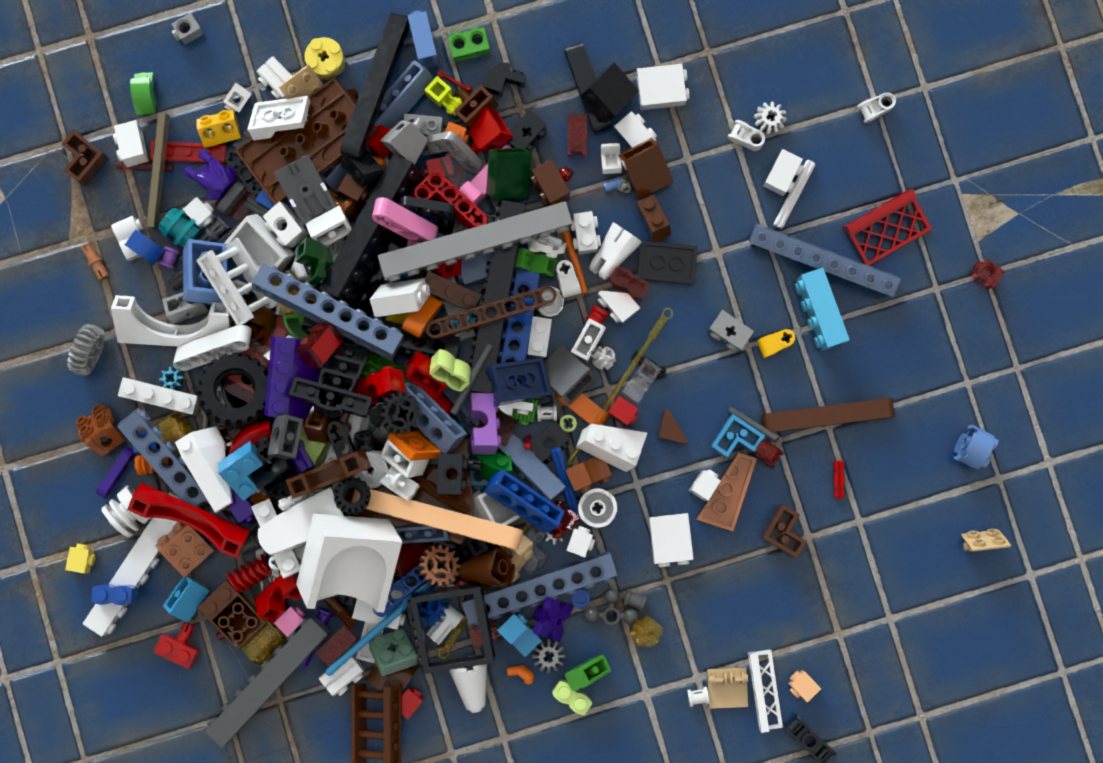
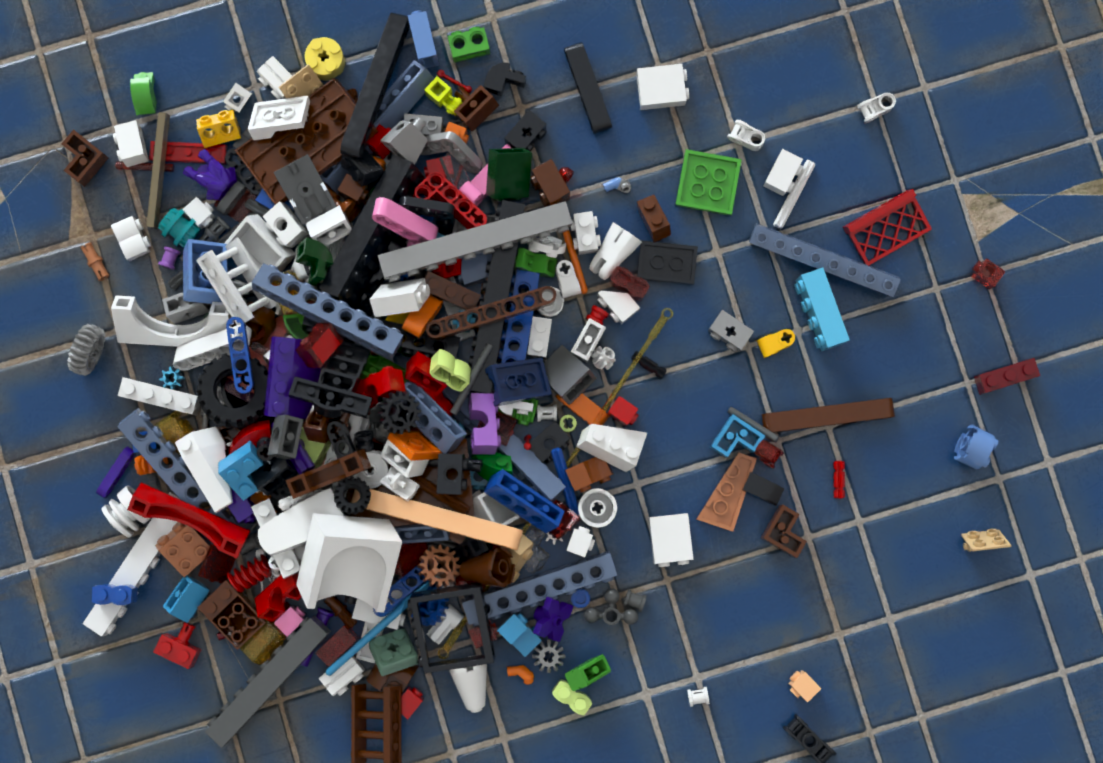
(80, 559): light yellow brick -> none
(98, 425): dark orange piece -> none
(144, 247): blue brick -> none
(186, 21): light grey brick -> none
(216, 565): none -> clear red piece
(237, 355): none -> blue beam
(489, 131): red torso -> none
(577, 135): clear red brick -> none
(609, 93): black brick -> none
(610, 158): white bracket -> none
(633, 130): white brick -> none
(641, 381): clear brick -> none
(645, 168): reddish brown brick -> none
(646, 632): clear yellow brick -> none
(670, 430): reddish brown slope -> none
(705, 484): white brick -> none
(708, 182): none -> bright green plate
(727, 688): tan hinge -> none
(758, 690): white fence -> none
(763, 488): none -> black slope
(773, 111): white gear -> none
(1006, 376): none -> dark red arch

